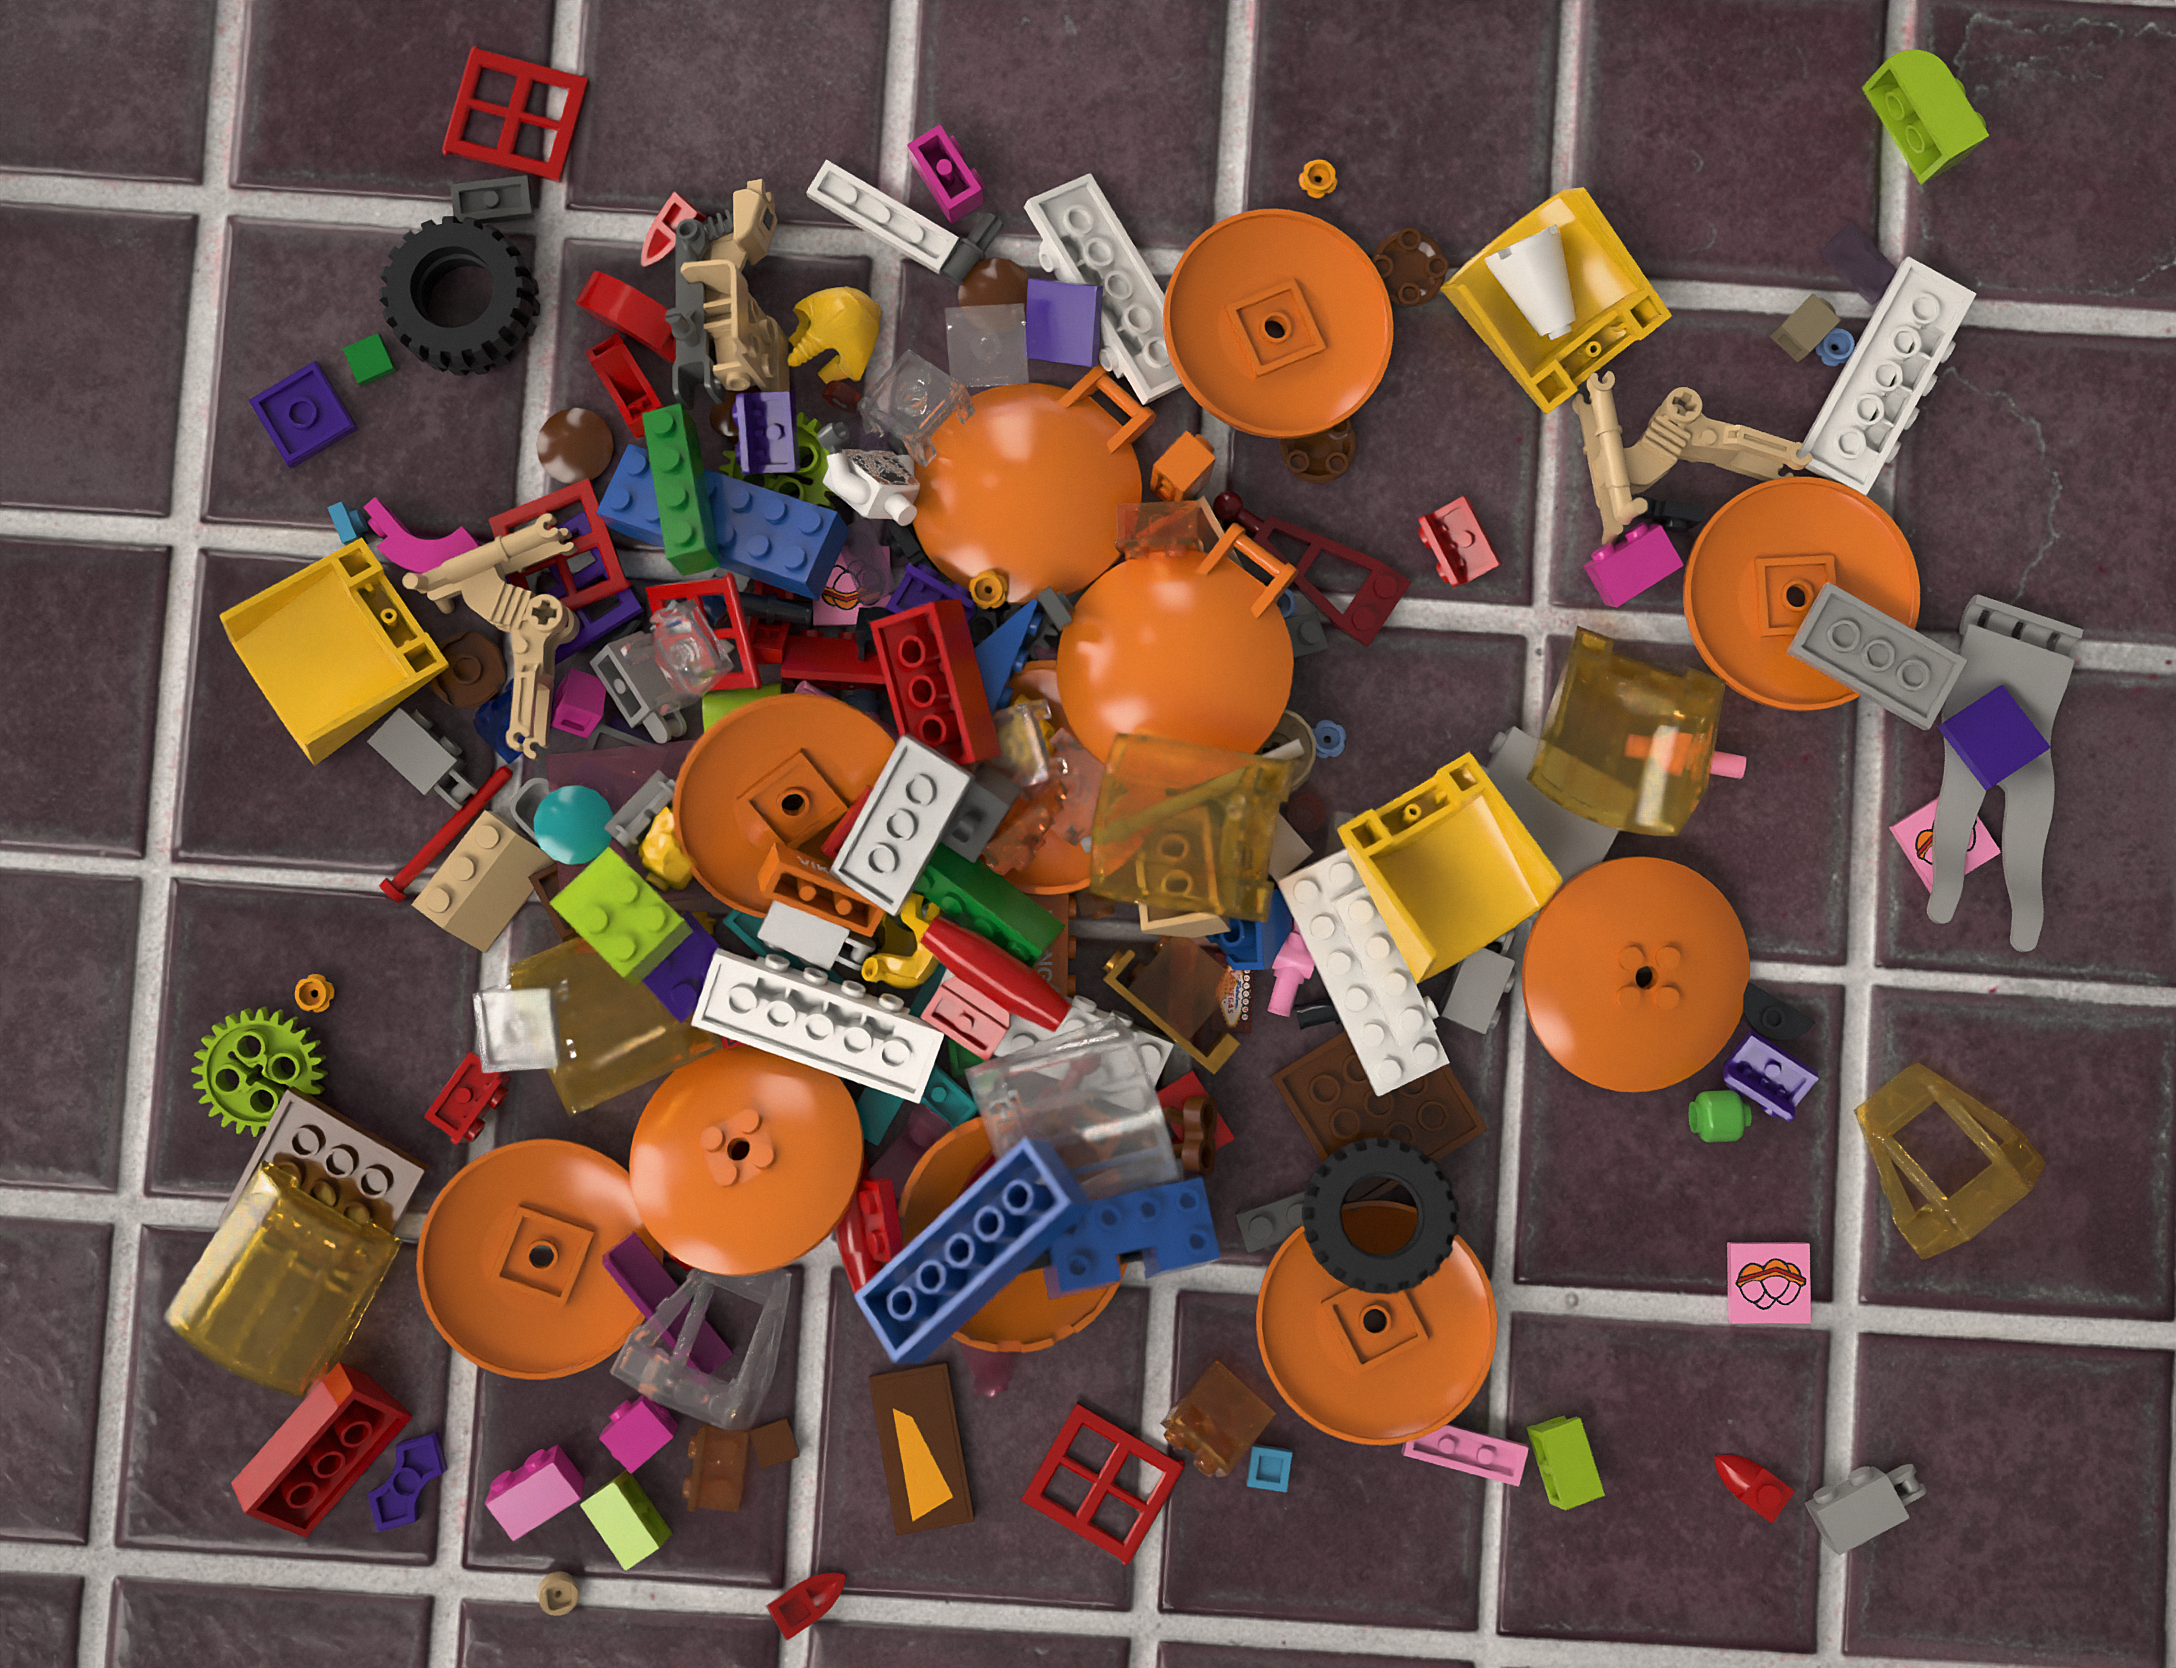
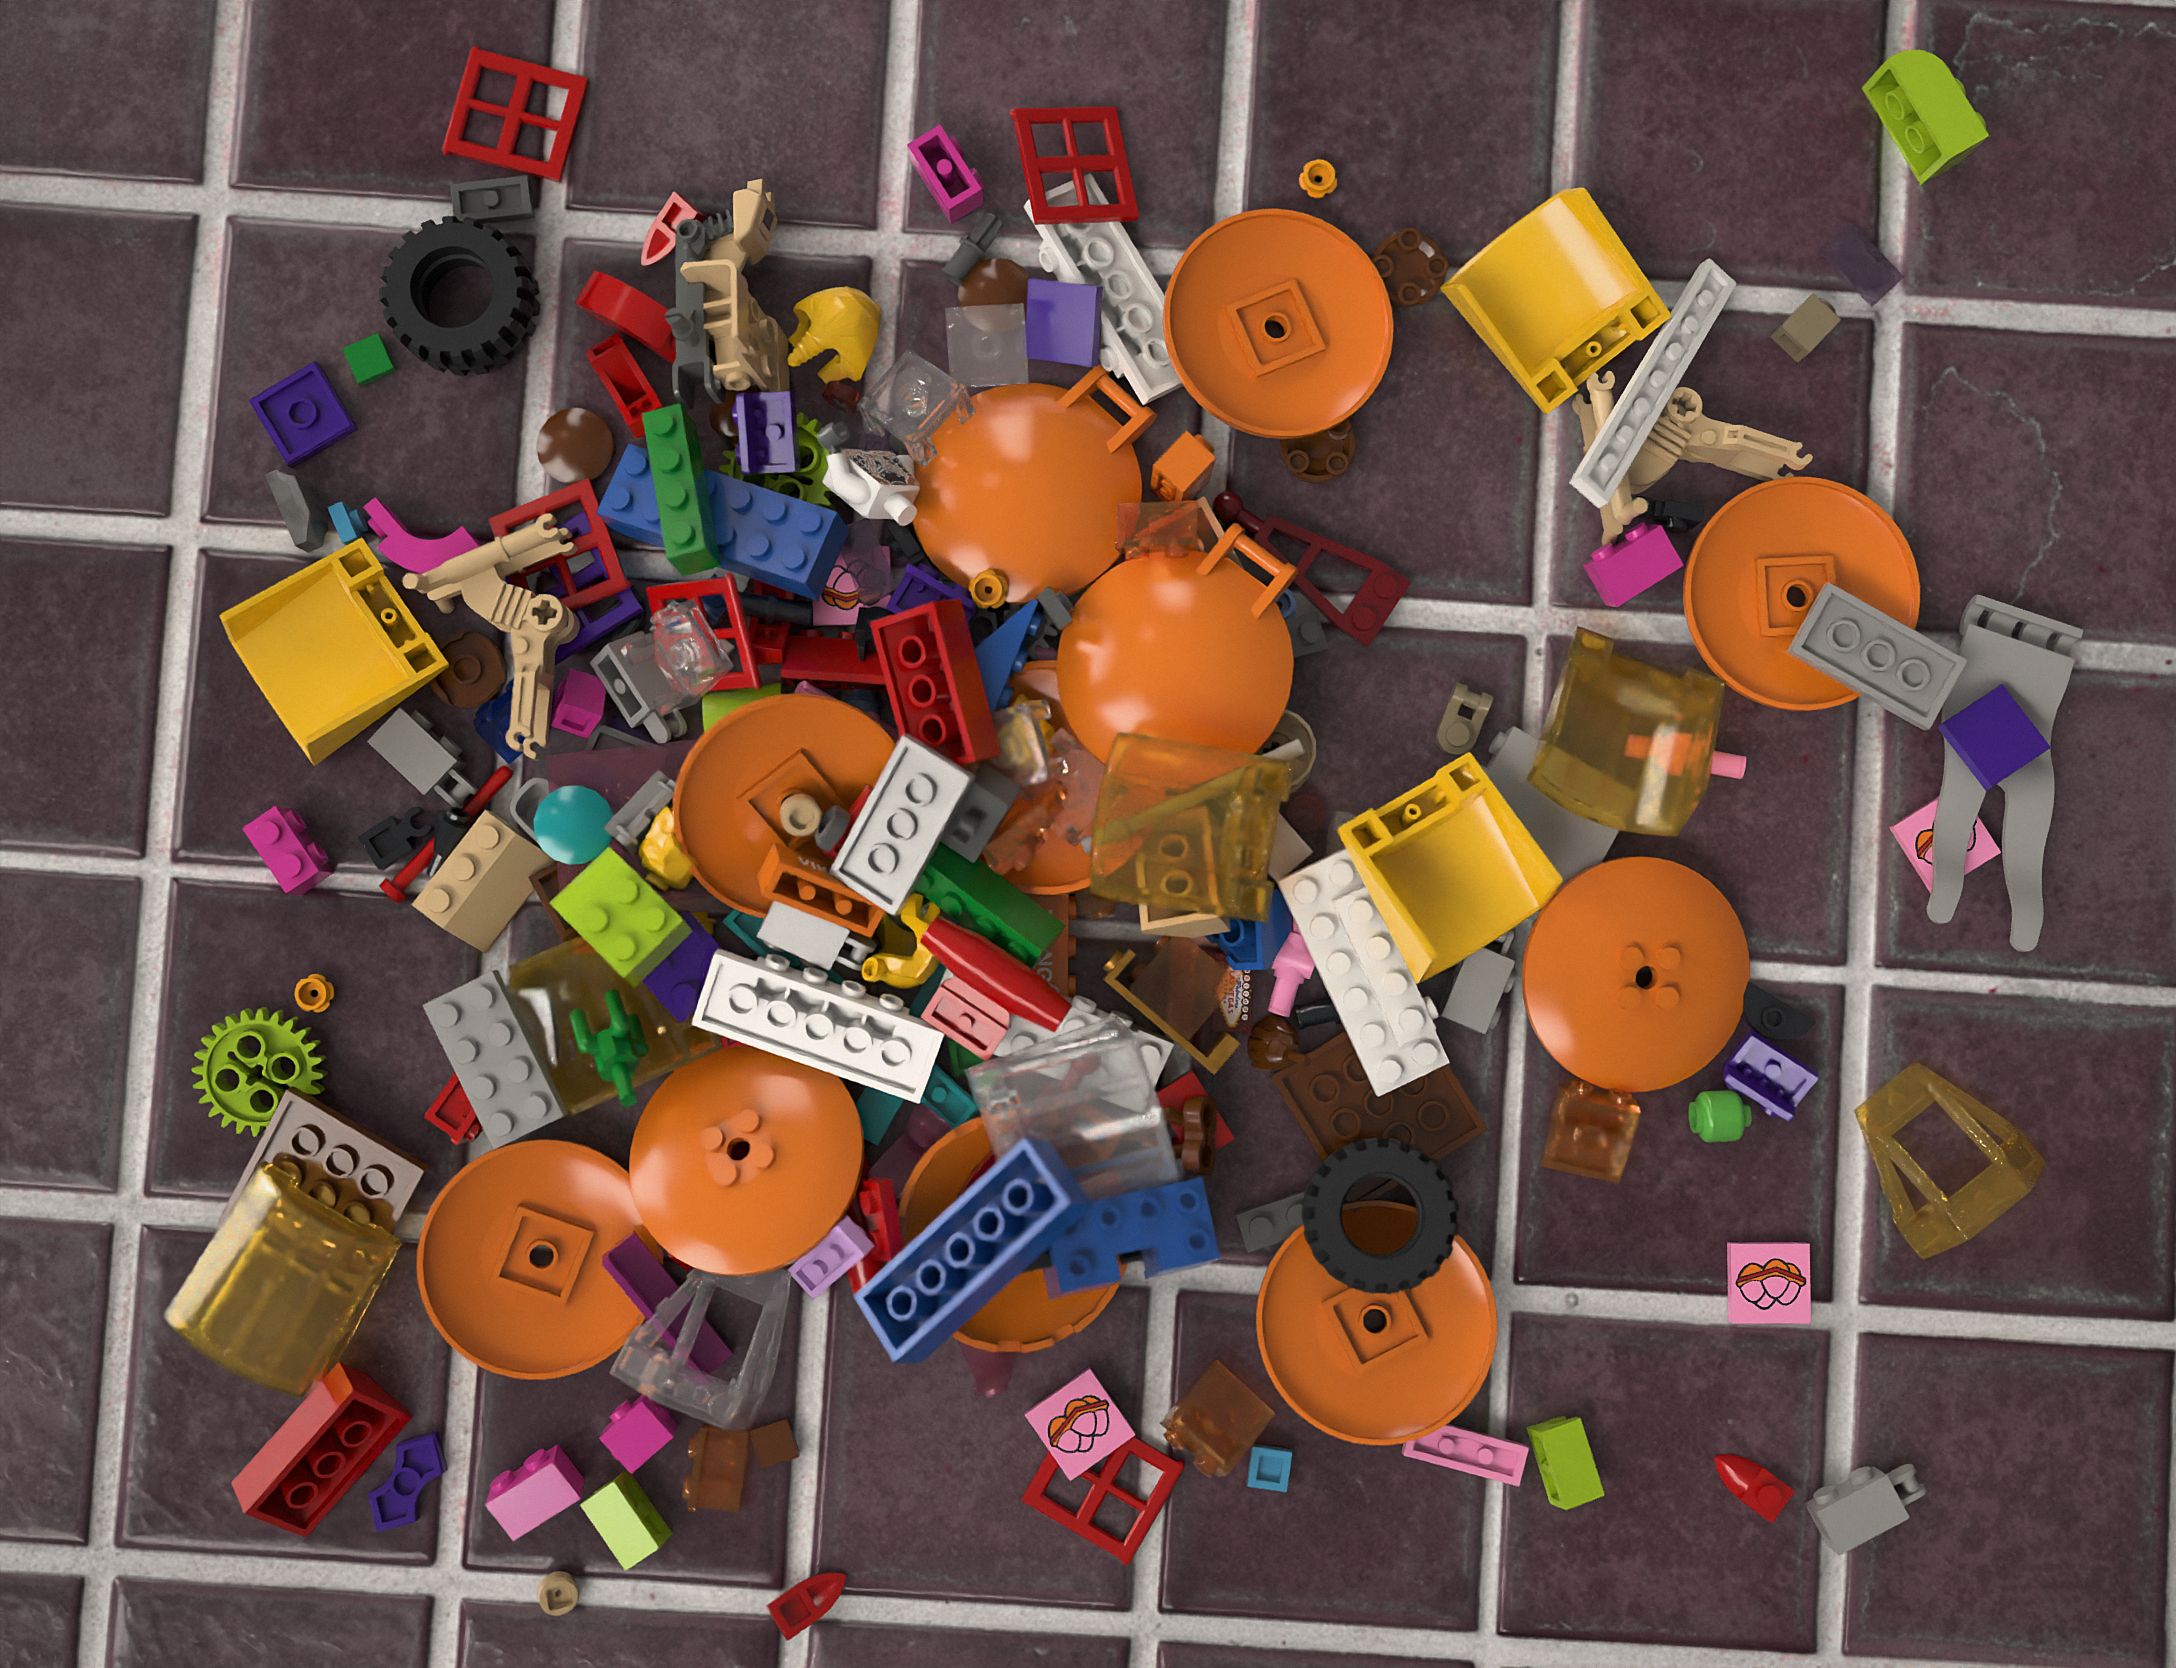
(288, 850): none -> dark pink brick
(299, 509): none -> flat silver slope
(392, 840): none -> black plate
(449, 831): none -> black cone
(495, 1059): none -> light grey plate
(615, 1048): none -> green plant
(800, 815): none -> tan tile
(831, 827): none -> dark grey tile
(831, 1258): none -> lavender plate
(883, 217): white plate -> none
(921, 1448): reddish brown tile -> none
(1075, 164): none -> red window
(1080, 1423): none -> bright pink tile
(1274, 1045): none -> reddish brown piece
(1337, 736): medium blue plate -> none
(1456, 733): none -> dark tan plate
(1458, 542): bracket -> none
(1537, 281): white cone -> none
(1590, 1131): none -> clear orange plate
(1652, 384): none -> white plate
(1845, 344): medium blue plate -> none
(1886, 376): white plate -> none

